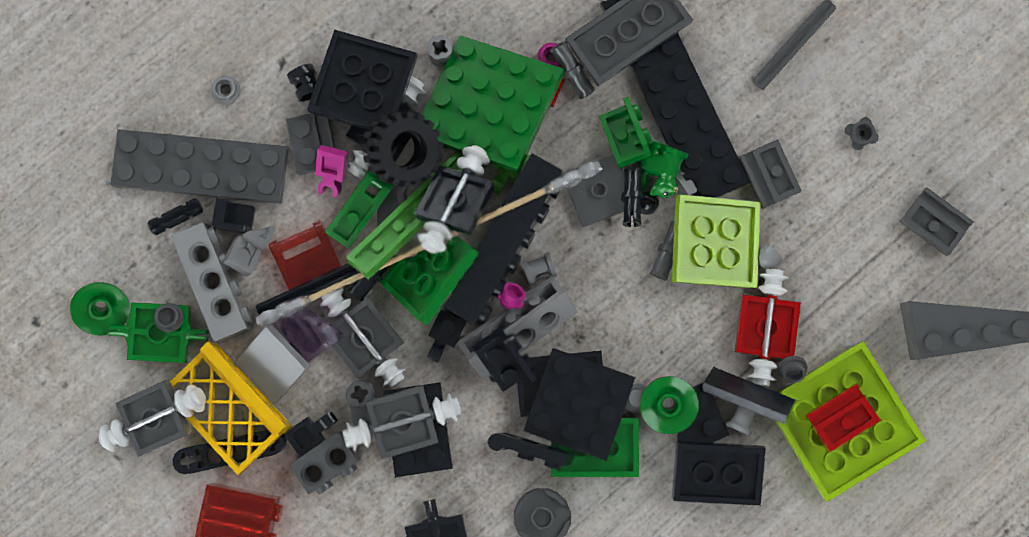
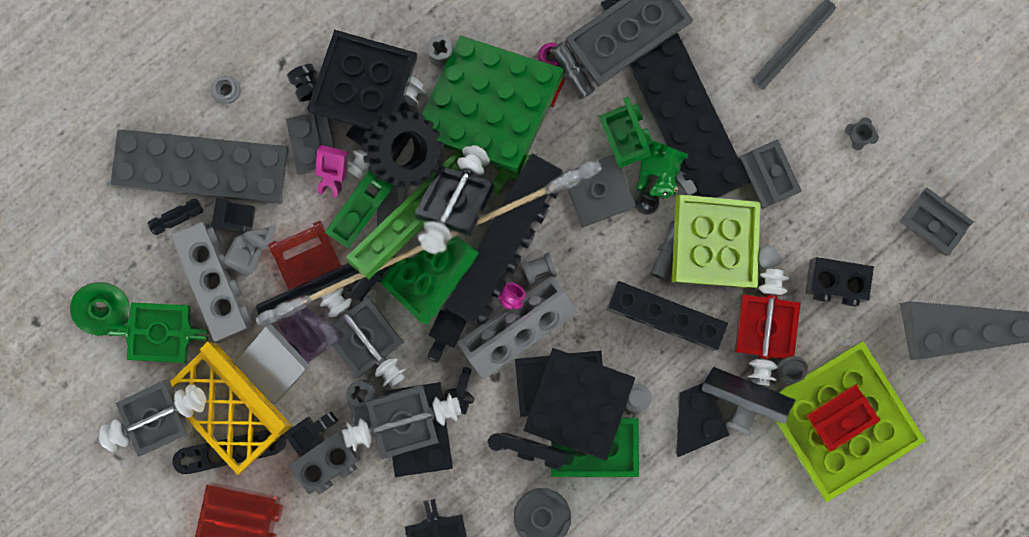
(168, 317): dark grey plate -> none
(463, 396): none -> black piece
(502, 359): black bracket -> none
(632, 197): black pin -> none
(667, 316): none -> black brick
(679, 415): green dish -> none
(718, 473): black plate -> none
(839, 275): none -> black brick

